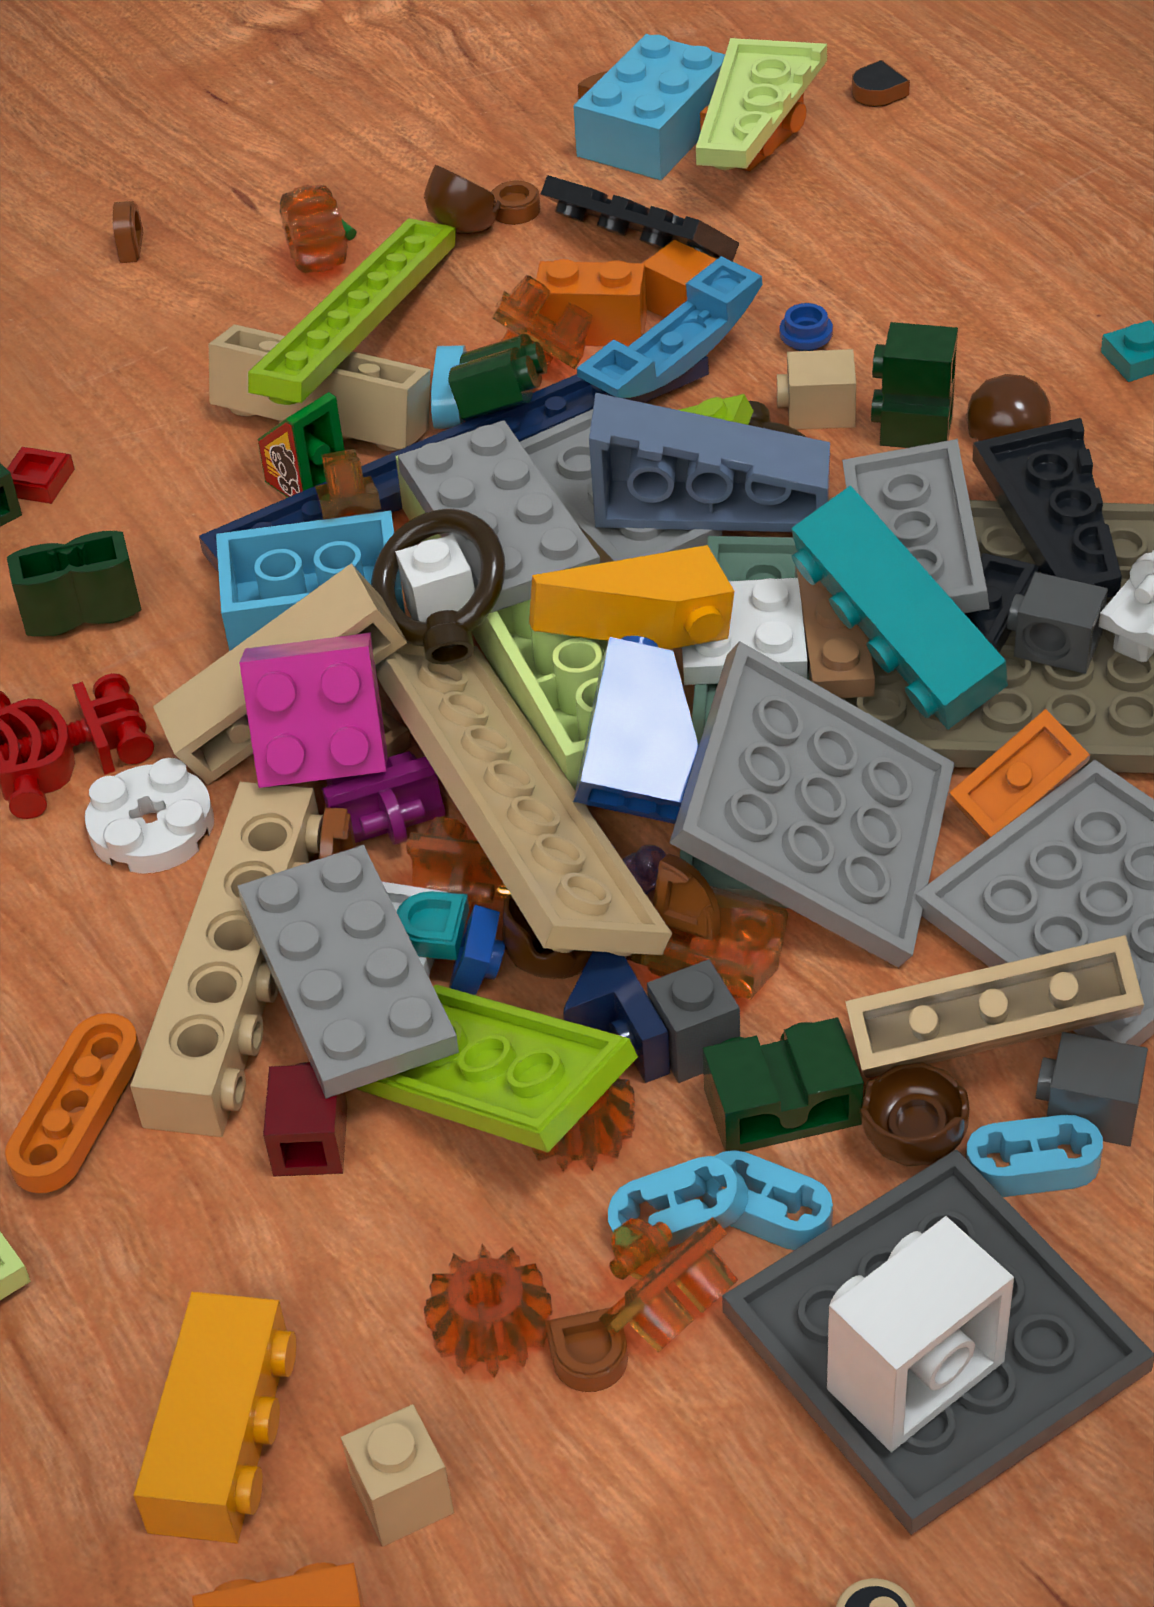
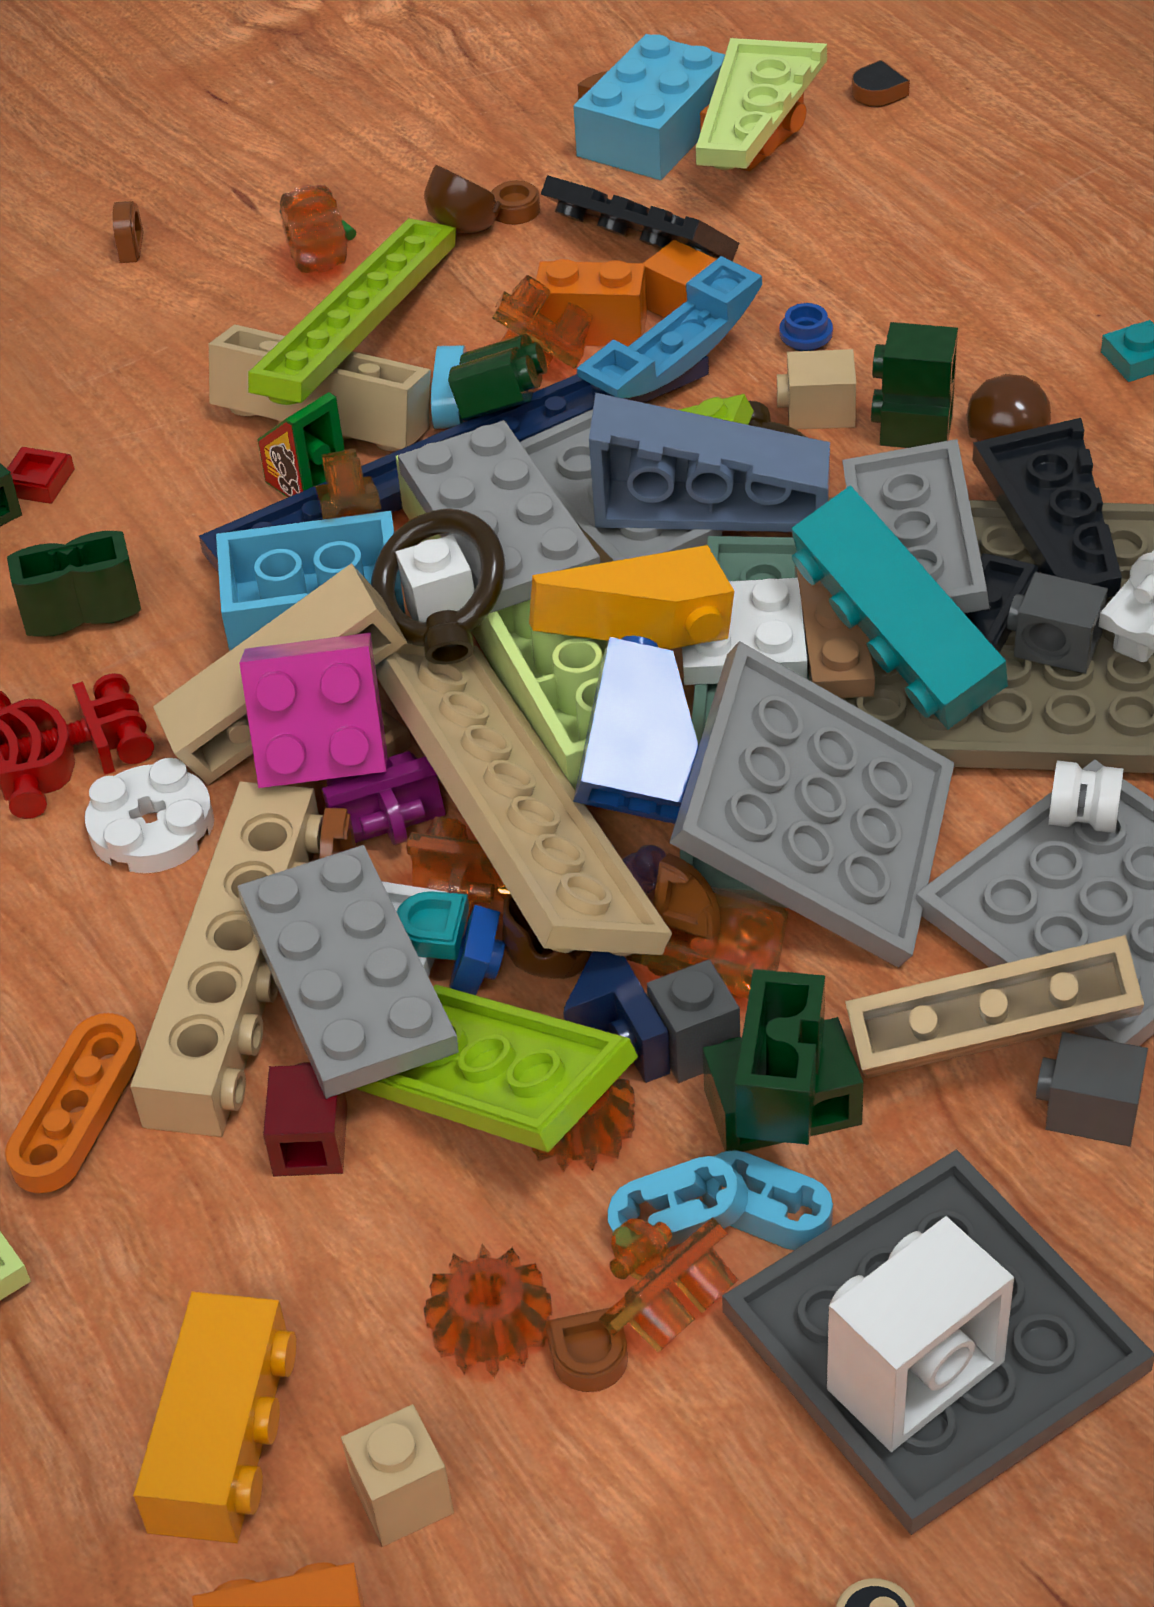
(780, 1056): none -> dark green brick
(915, 1114): reddish brown hair -> none
(1019, 774): orange plate -> none
(1034, 1154): medium azure beam -> none
(1100, 801): none -> white wheel

